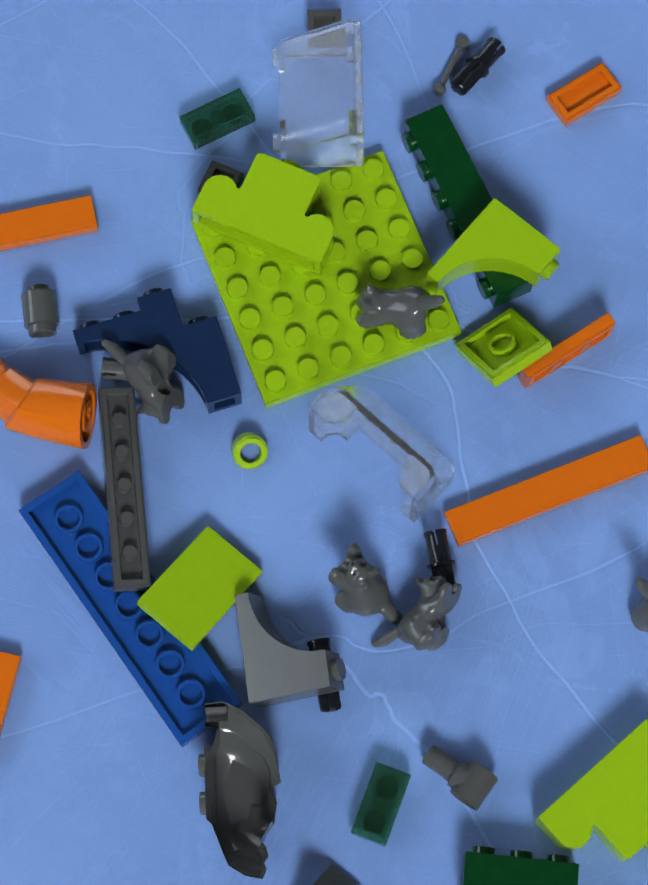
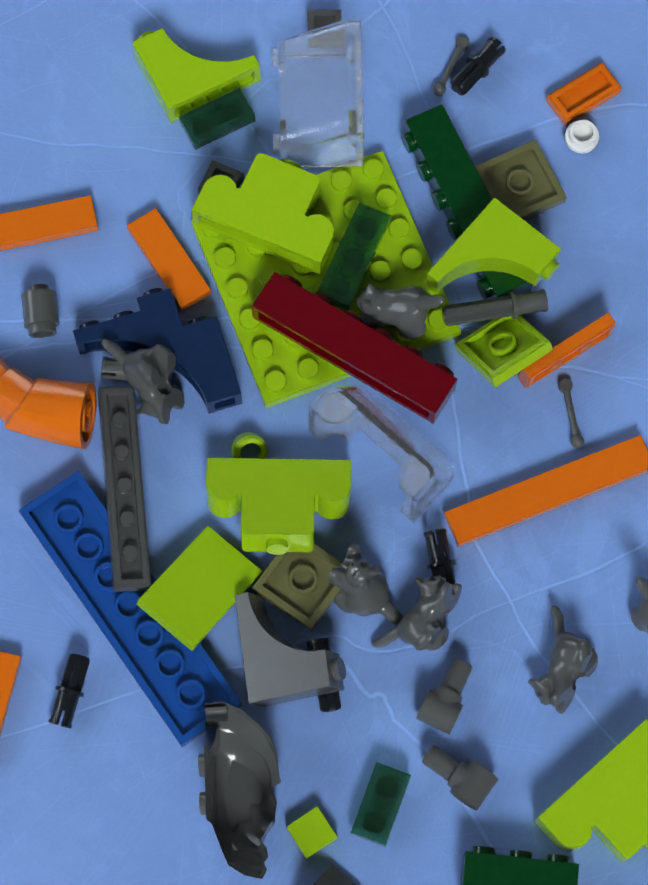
(70, 690): none -> black axle
(169, 259): none -> orange tile
(187, 81): none -> lime arch
(278, 498): none -> lime brick
(300, 585): none -> olive plate
(311, 832): none -> lime tile
(354, 255): none -> clear green plate
(354, 346): none -> dark red brick
(443, 704): none -> dark grey pin
(495, 308): none -> dark grey axle
(522, 181): none -> olive plate
(565, 386): none -> dark grey hinge
(568, 662): none -> dark grey animal
(581, 136): none -> white plate

